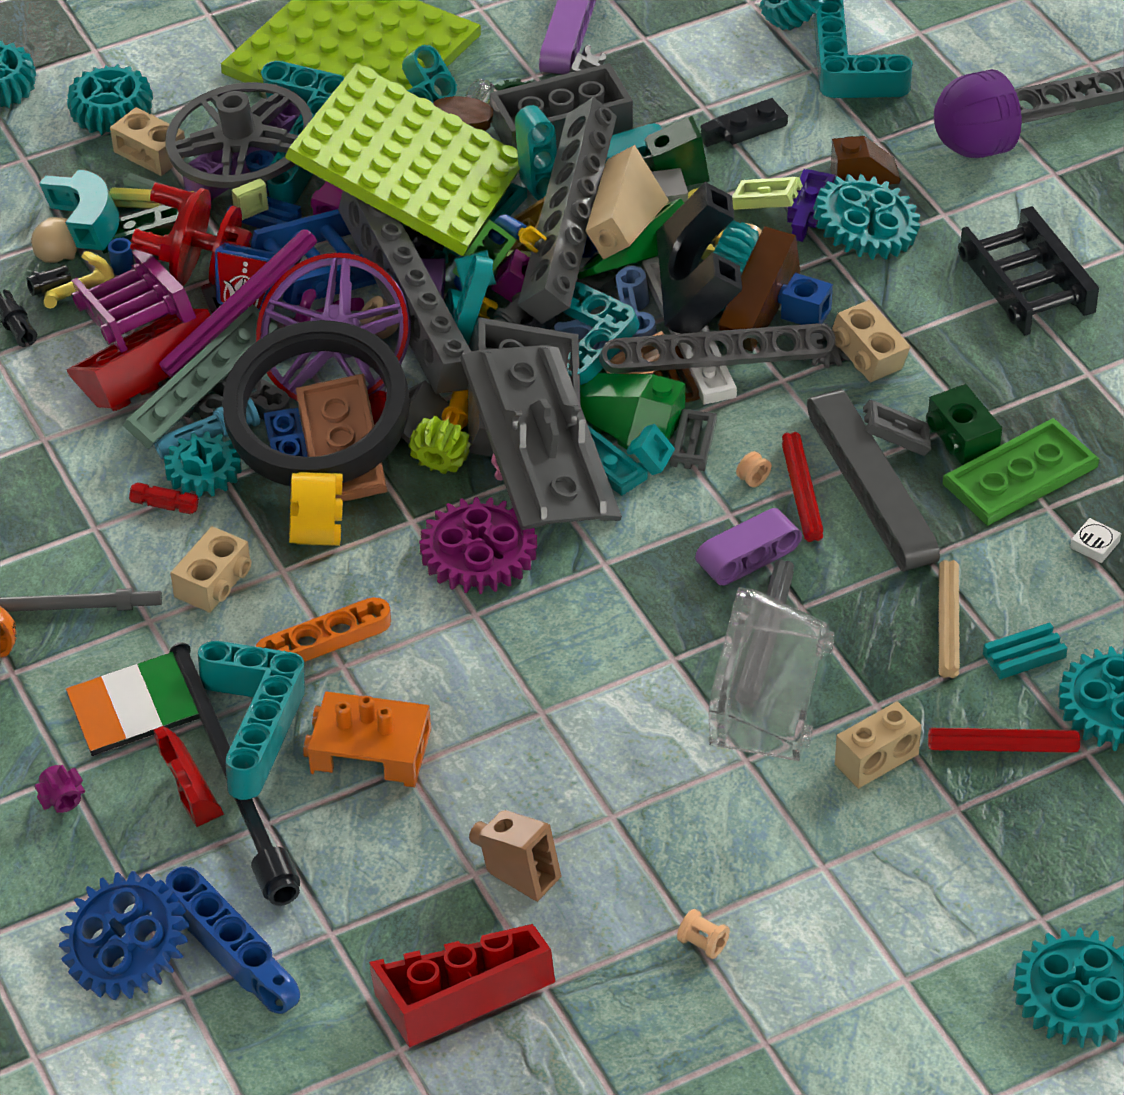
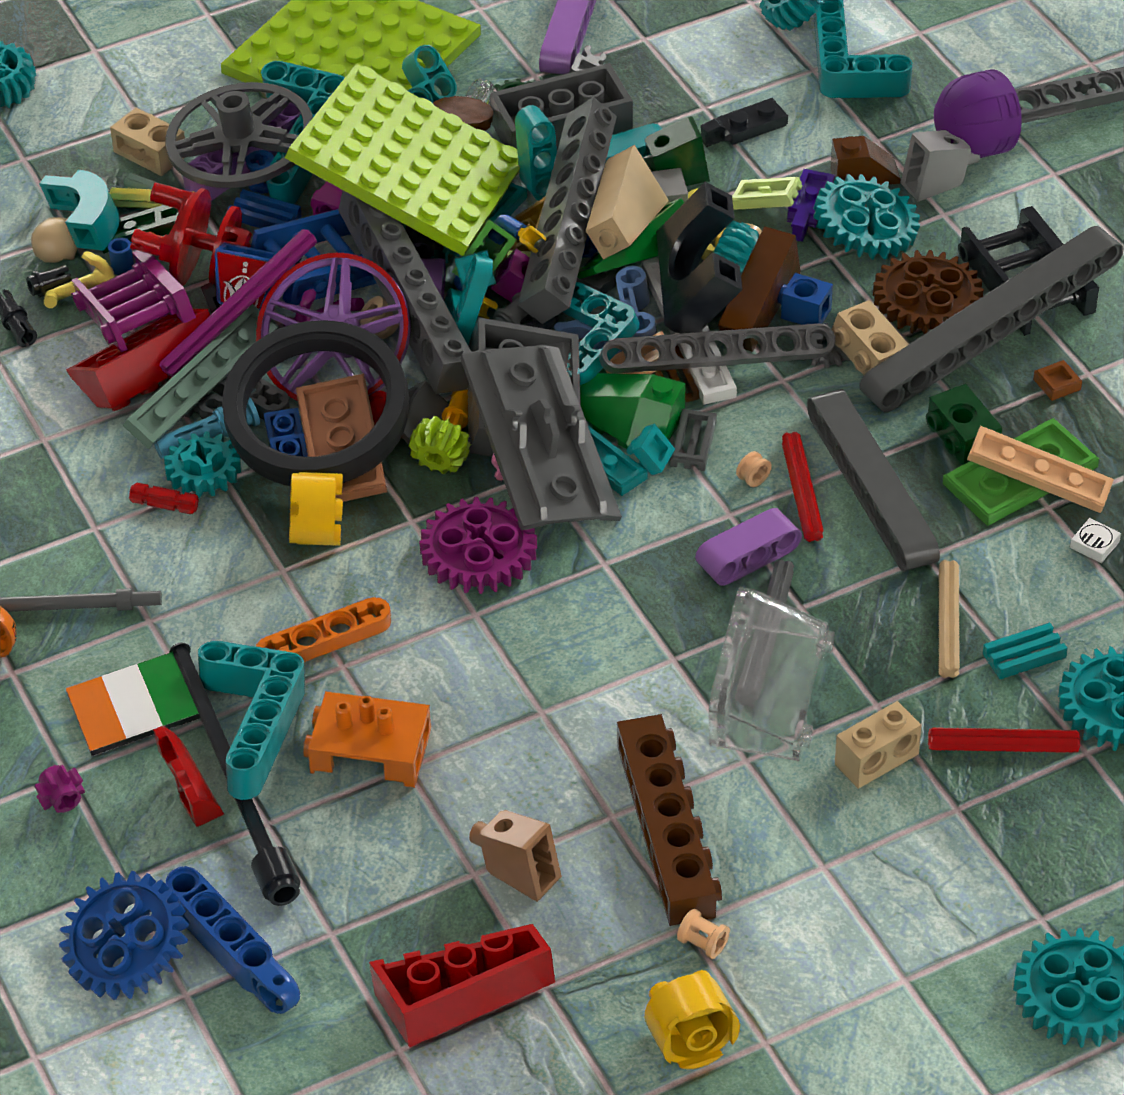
(106, 96): teal gear -> none
(211, 569): tan brick -> none
(251, 198): yellowish green tile -> none
(667, 819): none -> reddish brown brick
(691, 1020): none -> yellow brick
(897, 427): dark grey tile -> none
(925, 290): none -> reddish brown gear
(935, 163): none -> light grey torso
(991, 318): none -> dark grey beam
(1040, 469): none -> light nougat tile
(1057, 380): none -> dark orange tile

